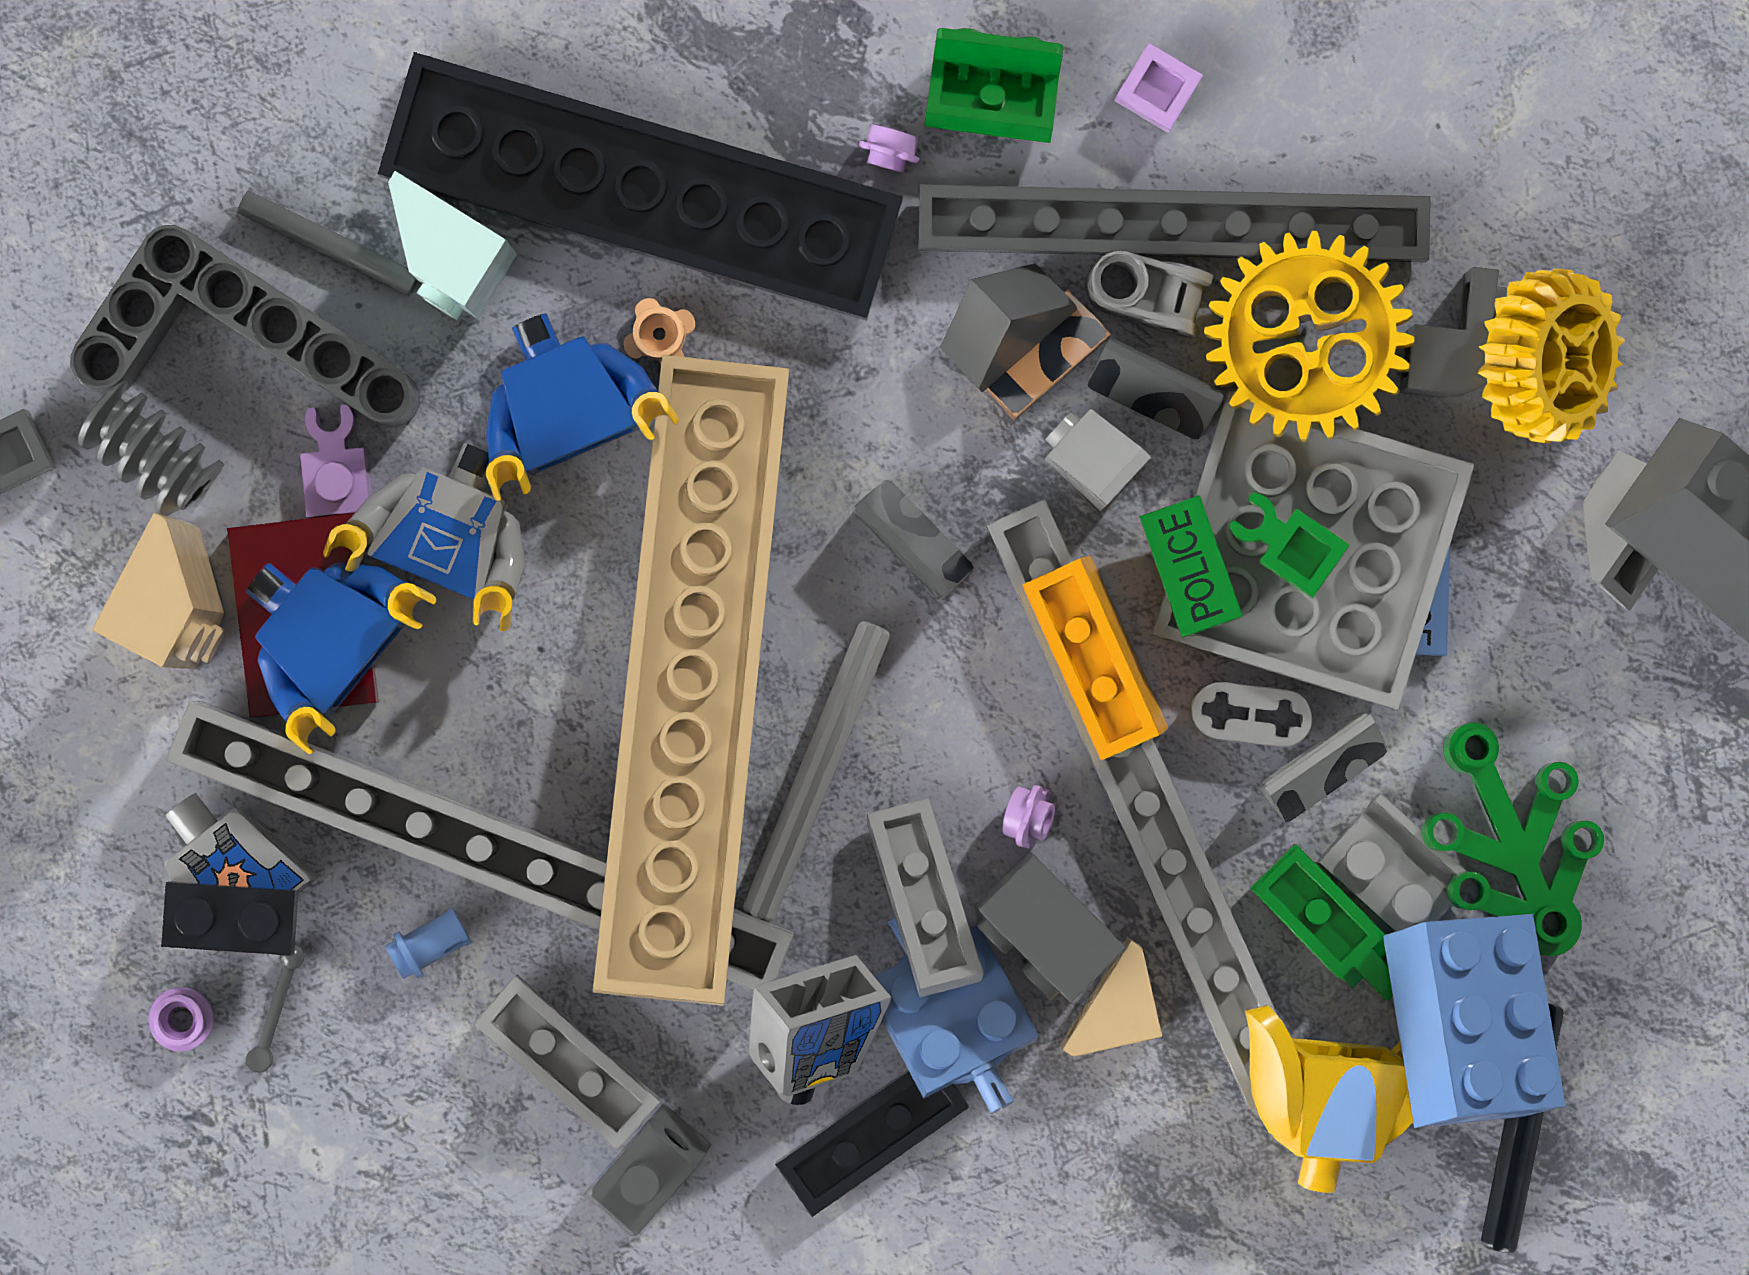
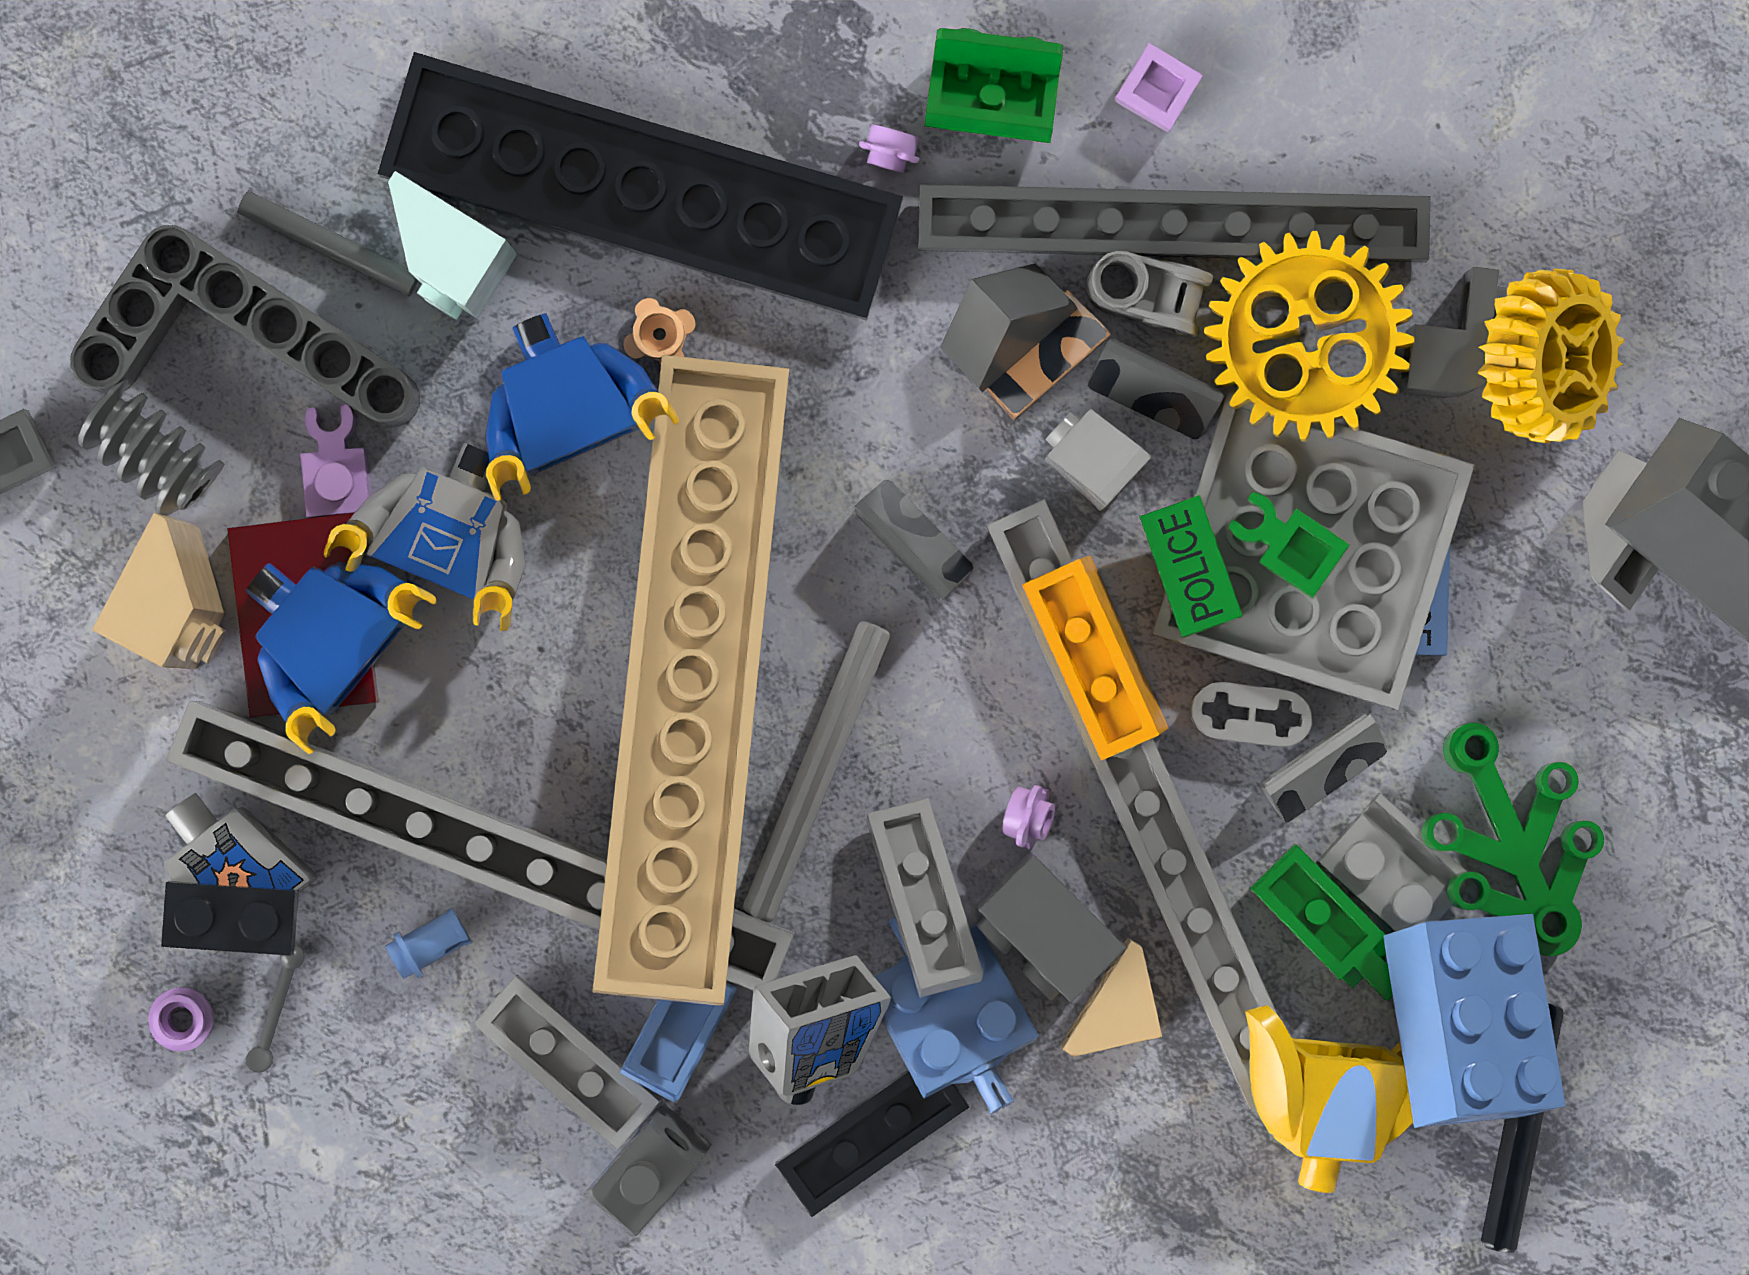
(673, 1044): none -> medium blue tile

